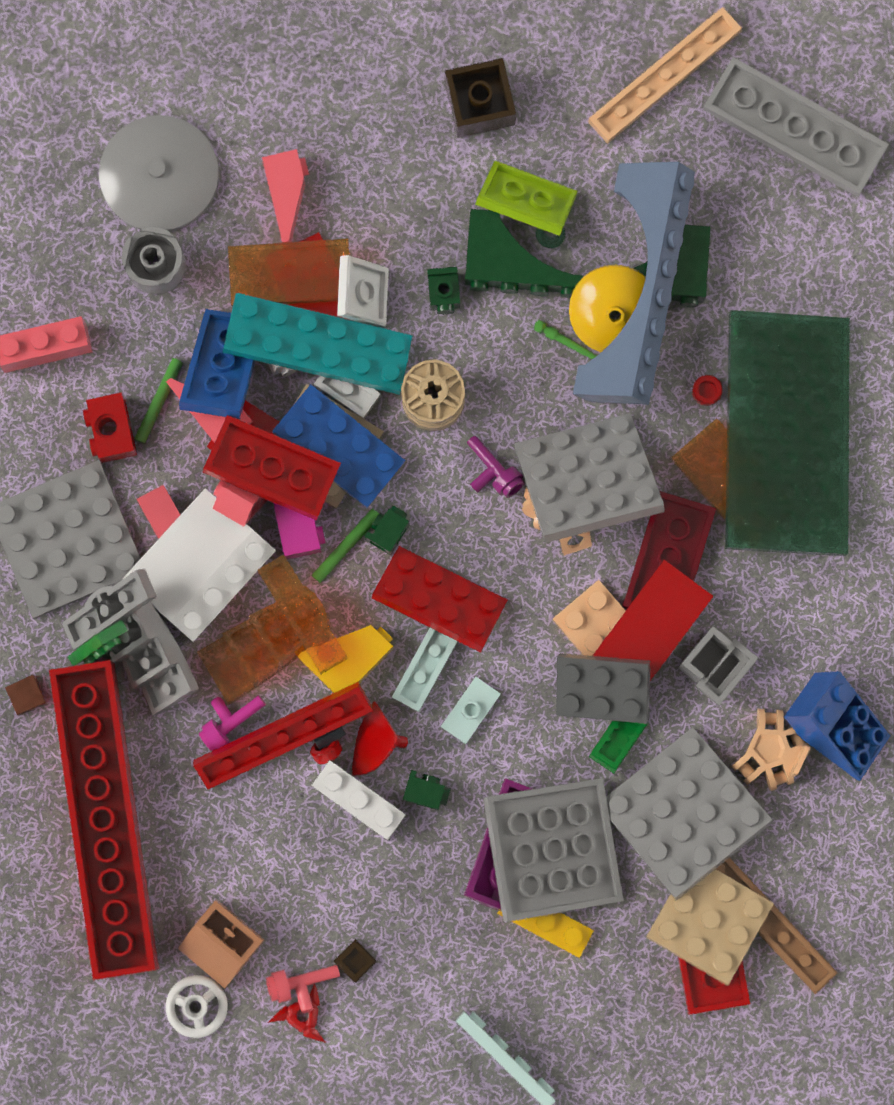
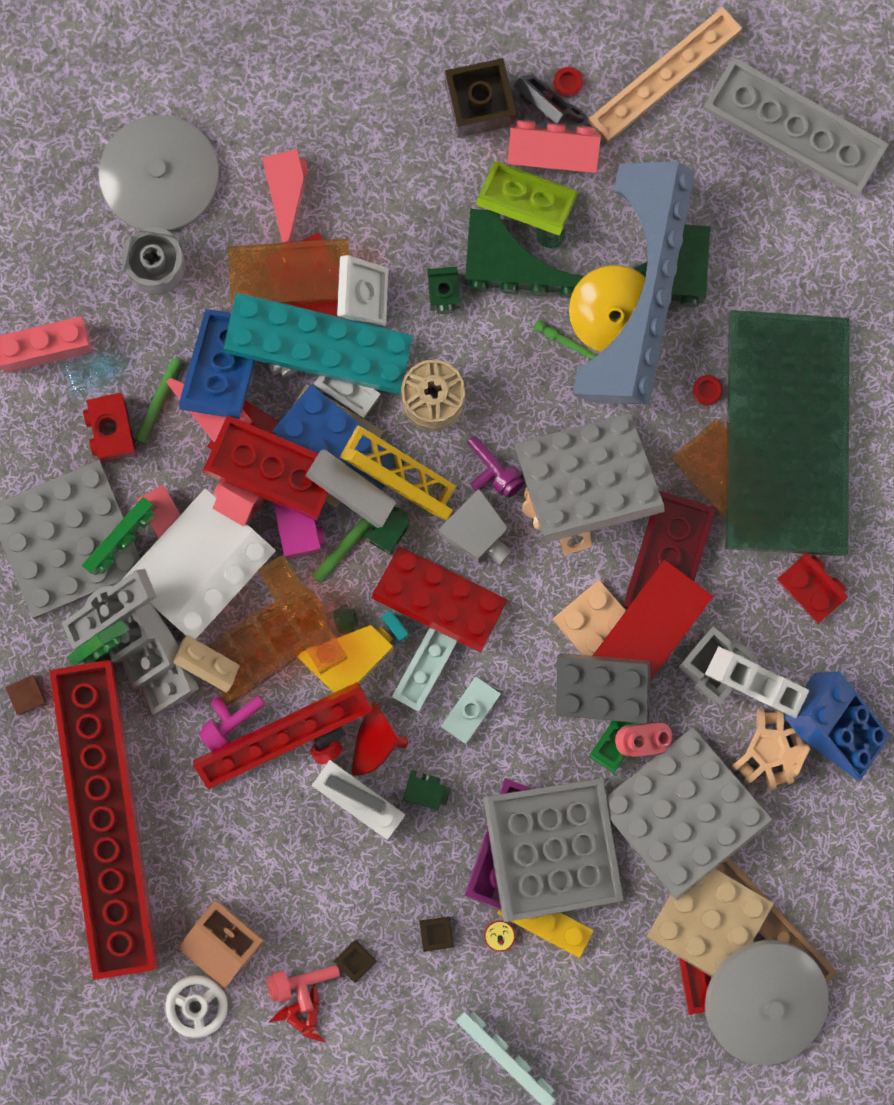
(101, 369): none -> clear light blue plate
(120, 537): none -> green plate
(206, 663): none -> tan plate
(345, 619): none -> plate
(350, 488): none -> light grey tile
(355, 794): none -> dark grey tile
(394, 626): none -> teal tile
(397, 482): none -> yellow fence
(436, 934): none -> dark brown tile
(477, 530): none -> light grey torso
(499, 936): none -> light yellow tile
(551, 105): none -> black hinge
(554, 146): none -> coral brick
(568, 82): none -> red tile
(646, 739): none -> coral plate
(757, 682): none -> white arch
(766, 1002): none -> light grey dish
(813, 587): none -> red bracket

